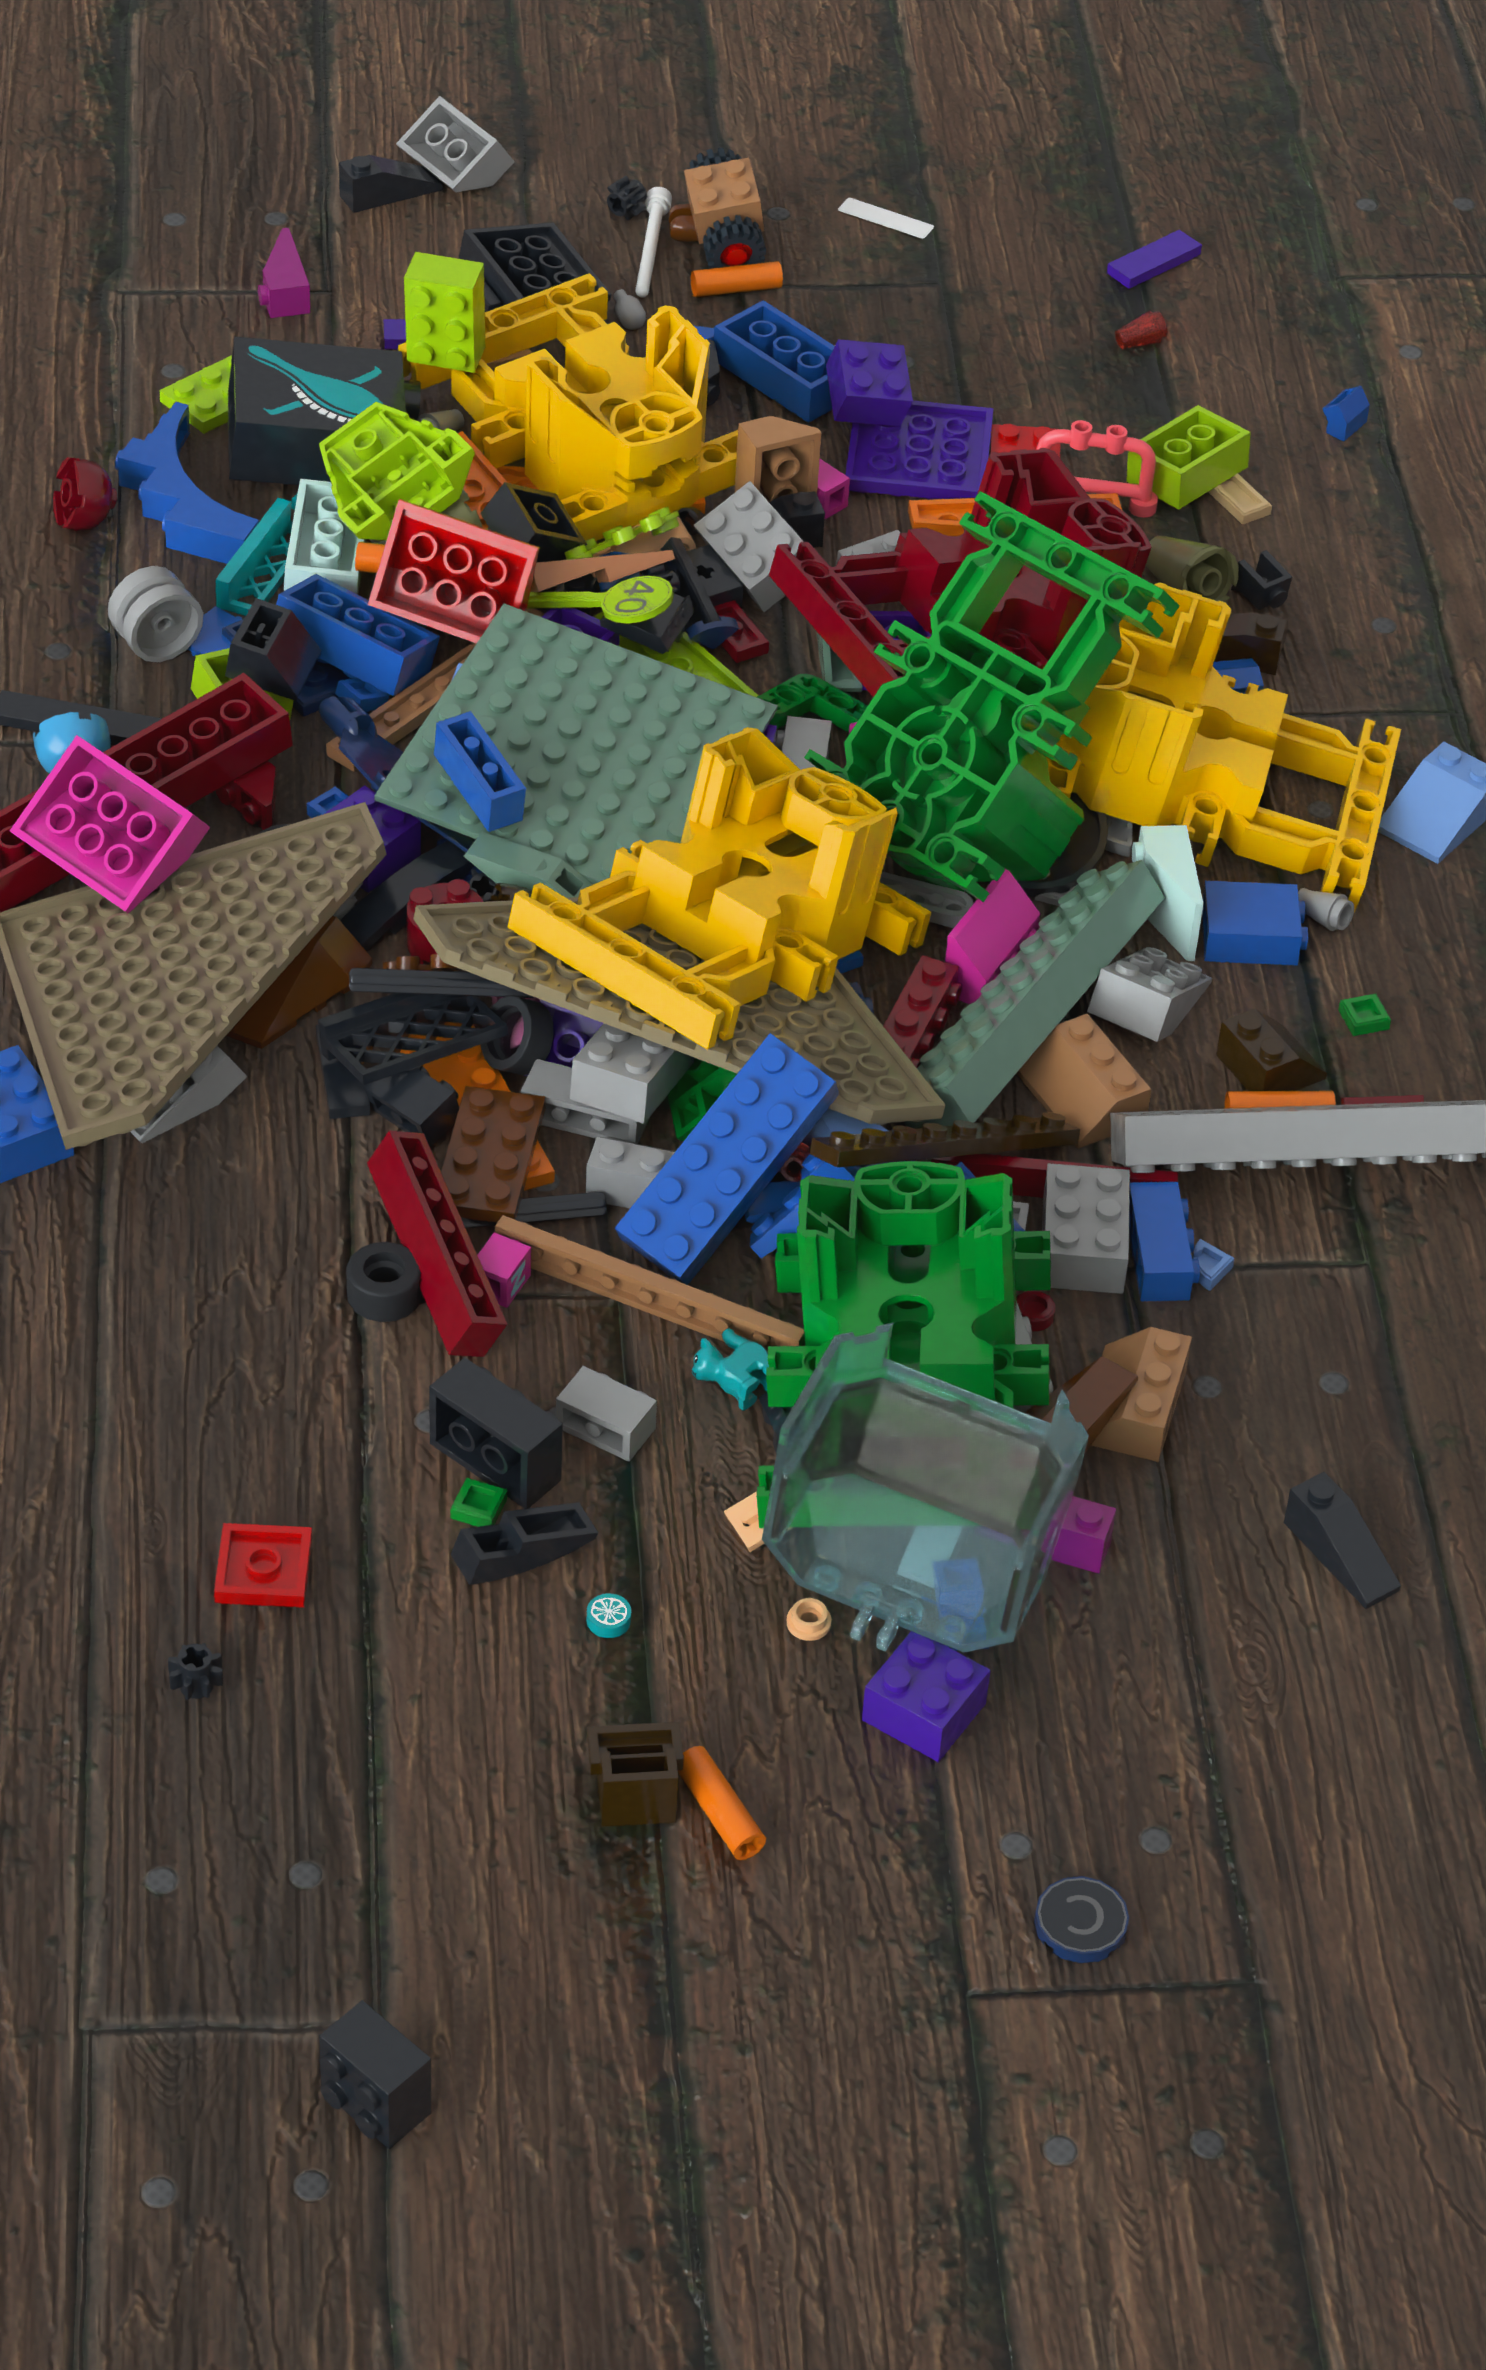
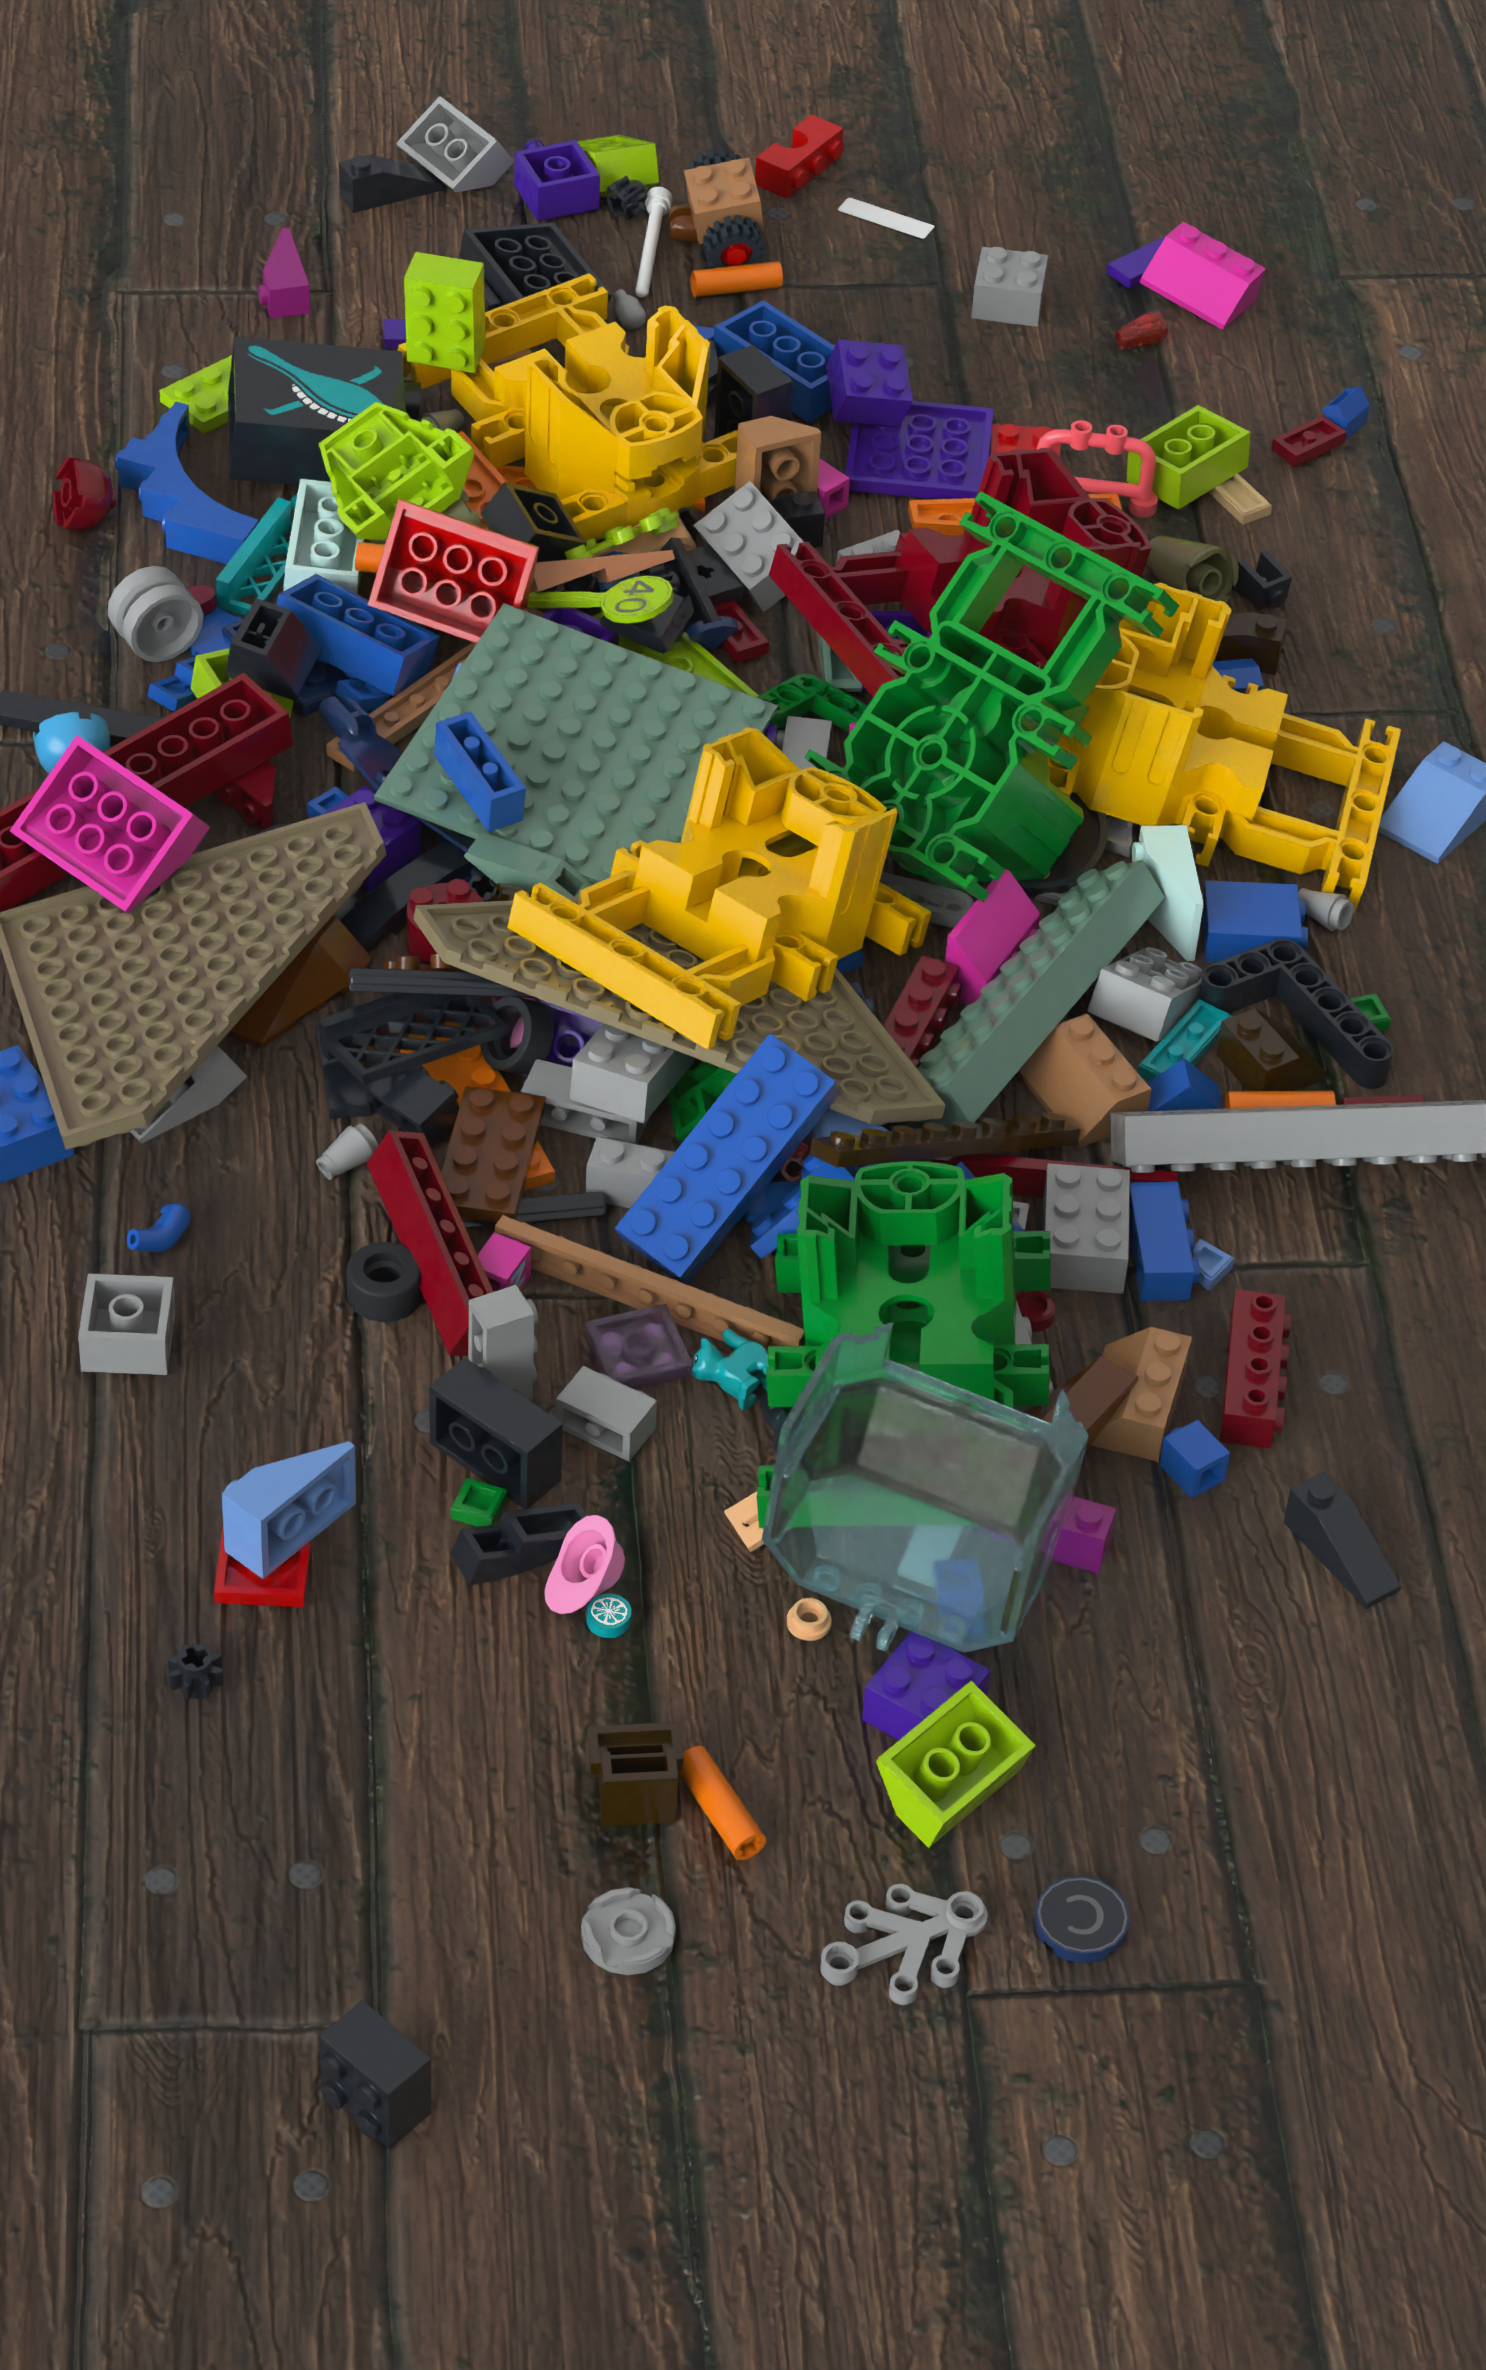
(127, 1324): none -> light grey brick
(163, 1233): none -> blue arm
(175, 690): none -> blue slope
(205, 596): none -> dark red tile
(286, 1505): none -> medium blue slope
(348, 1151): none -> light grey cone
(504, 1337): none -> light grey brick
(556, 179): none -> dark purple brick
(585, 1566): none -> bright pink piece
(621, 157): none -> lime slope
(628, 1931): none -> light grey tile
(639, 1347): none -> clear purple plate
(749, 390): none -> black brick
(814, 148): none -> red arch
(908, 1936): none -> light grey plant
(952, 1763): none -> lime slope
(1009, 286): none -> light grey brick
(1183, 1089): none -> blue slope
(1187, 1039): none -> teal tile
(1194, 1458): none -> blue brick
(1203, 276): none -> dark pink slope
(1253, 1369): none -> dark red brick
(1308, 440): none -> dark red plate
(1311, 996): none -> black beam

